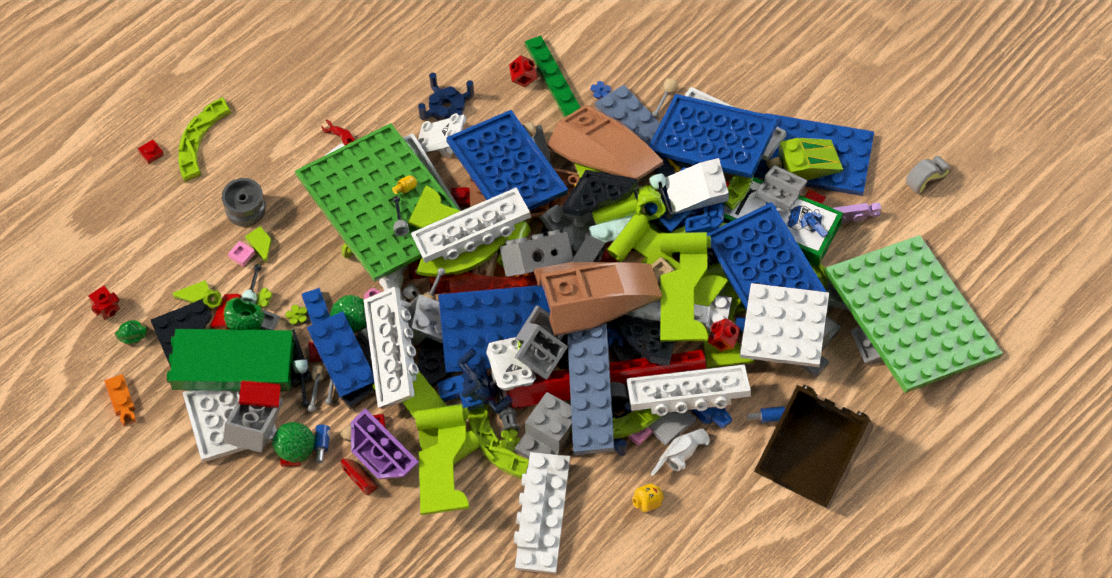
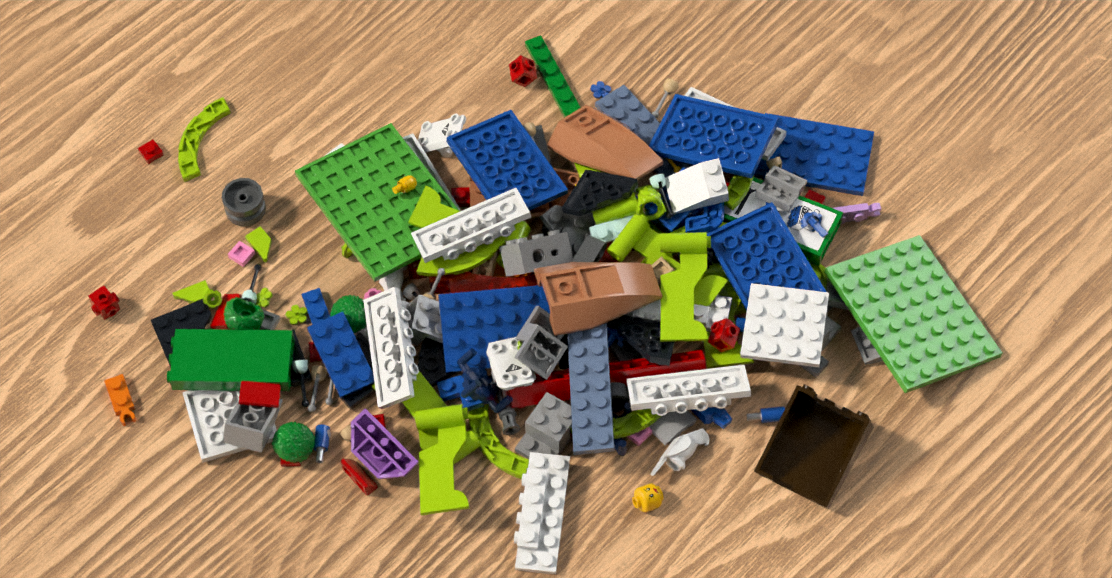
(130, 333): green piece -> none
(344, 134): red arm -> none
(400, 227): light grey hinge -> none
(442, 96): dark blue plate -> none
(510, 439): lime plant -> none
(809, 157): lime slope -> none
(926, 171): light grey animal -> none

